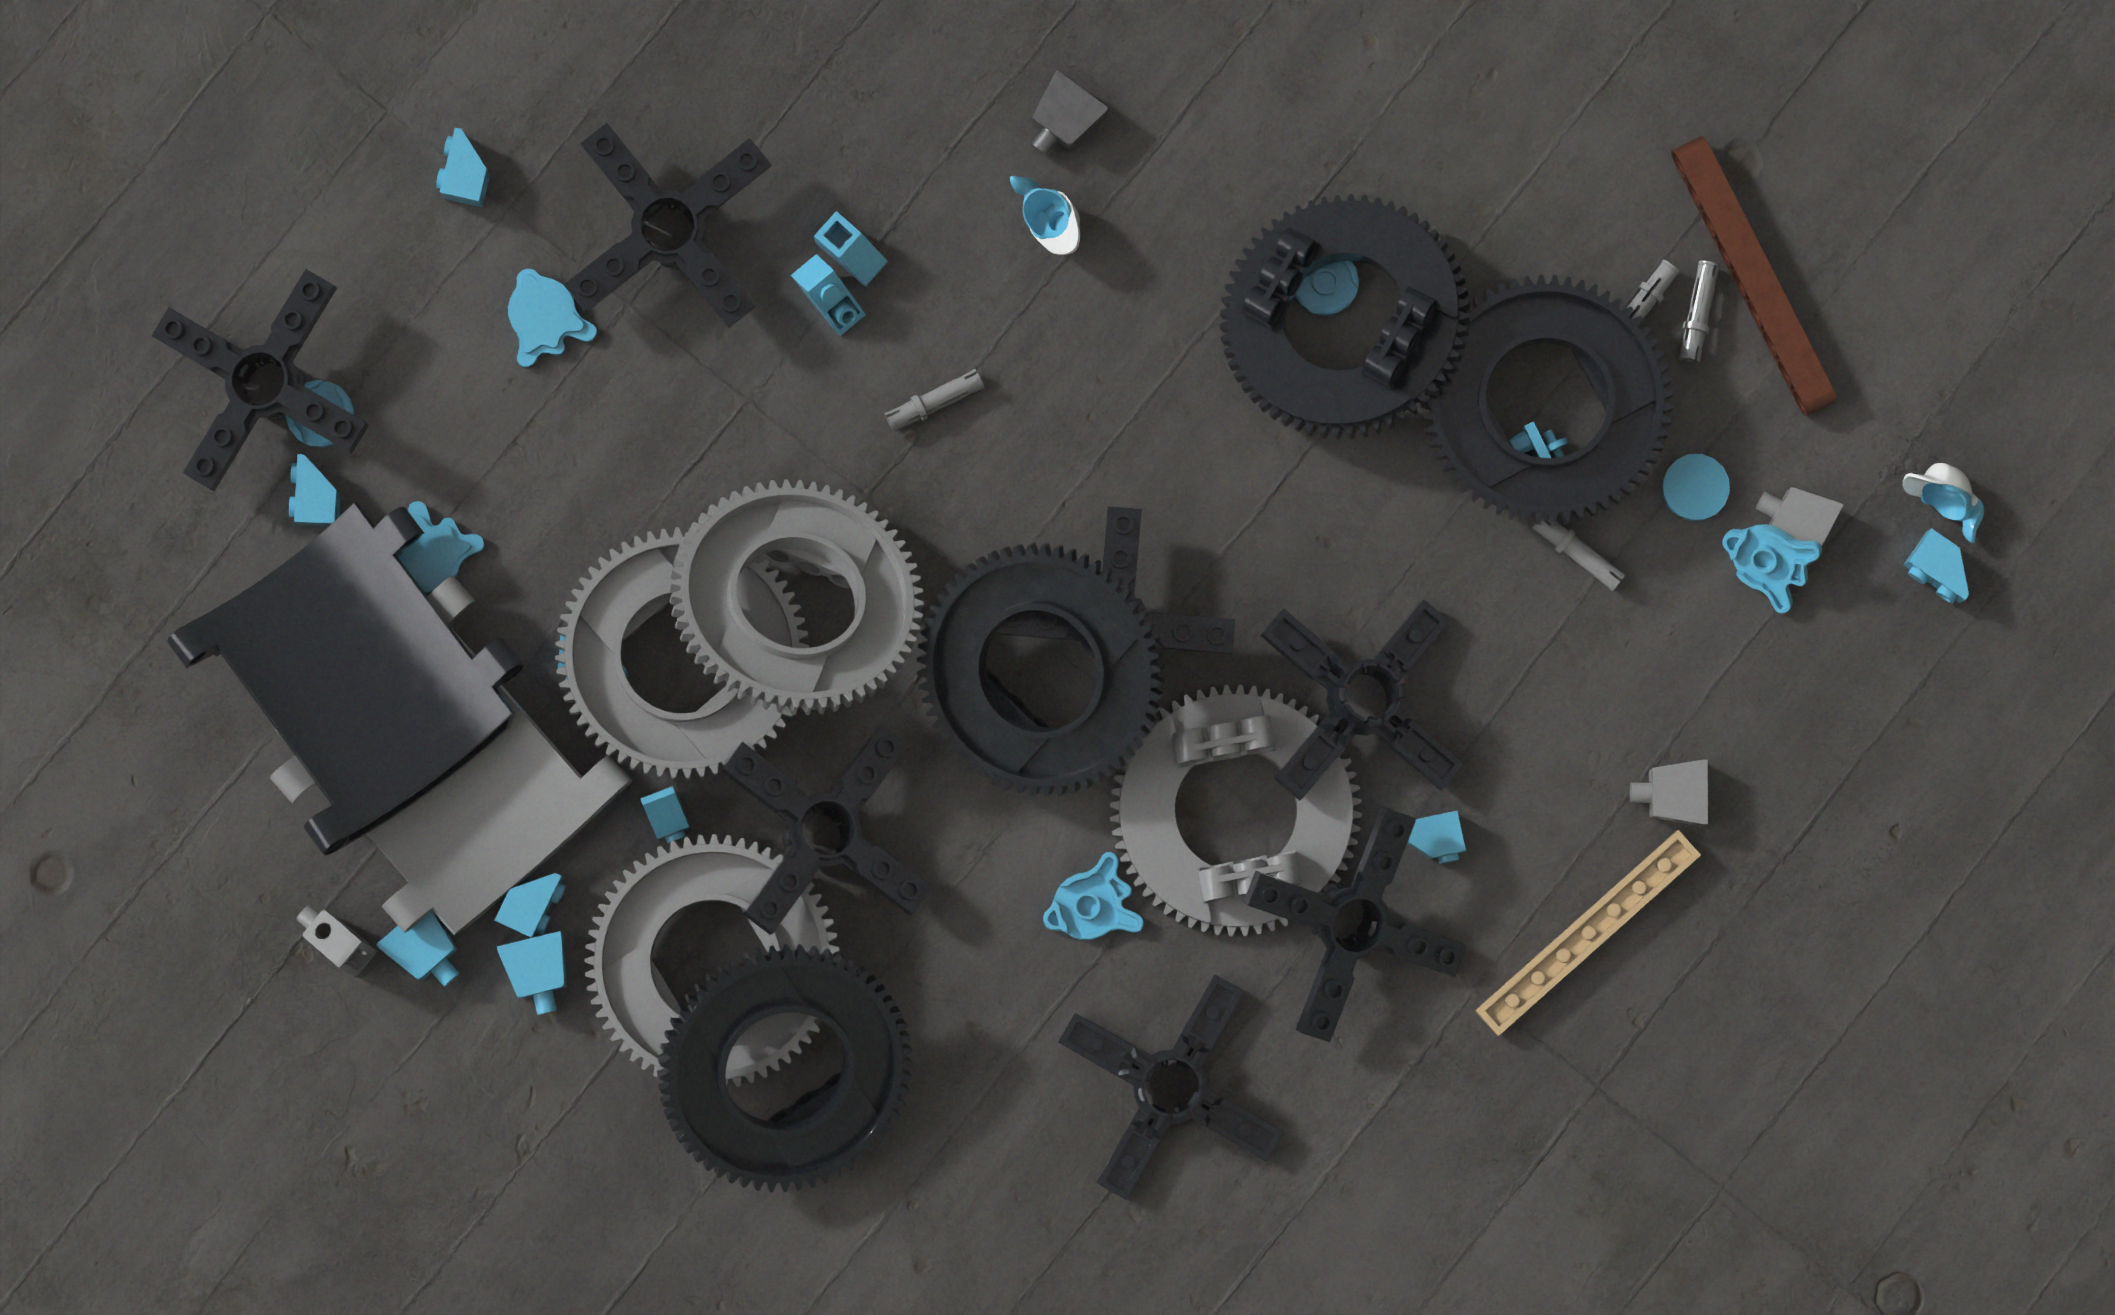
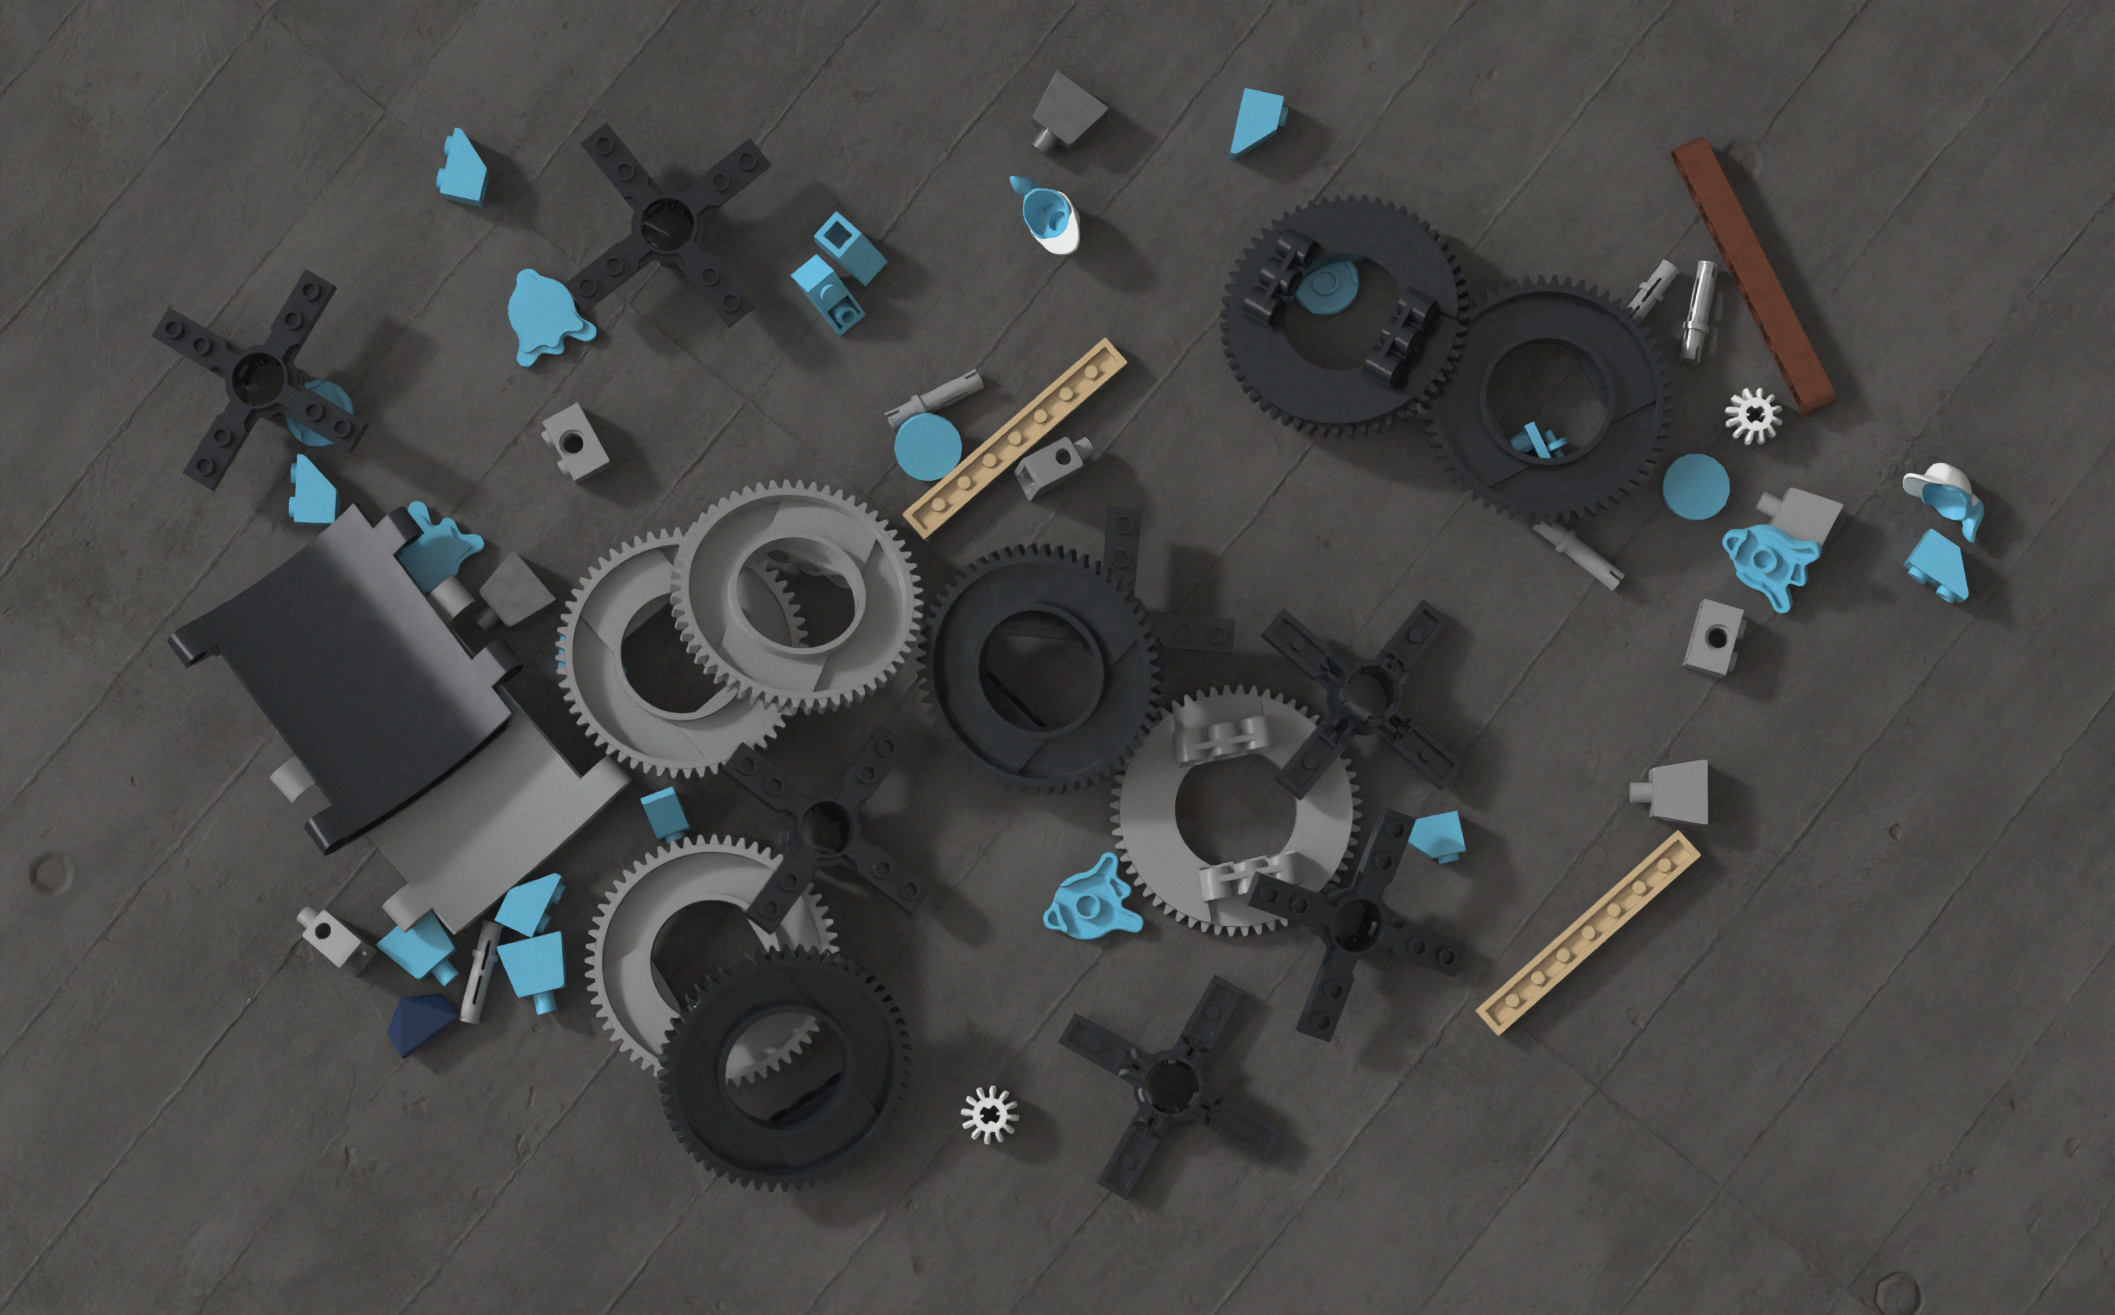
(419, 1021): none -> dark blue slope
(472, 1012): none -> light grey pin
(513, 595): none -> flat silver torso
(569, 424): none -> light grey brick
(928, 446): none -> medium azure tile
(991, 1126): none -> white gear
(1014, 439): none -> tan plate
(1041, 470): none -> light grey torso
(1257, 121): none -> medium azure slope
(1700, 654): none -> light grey brick
(1751, 404): none -> white gear

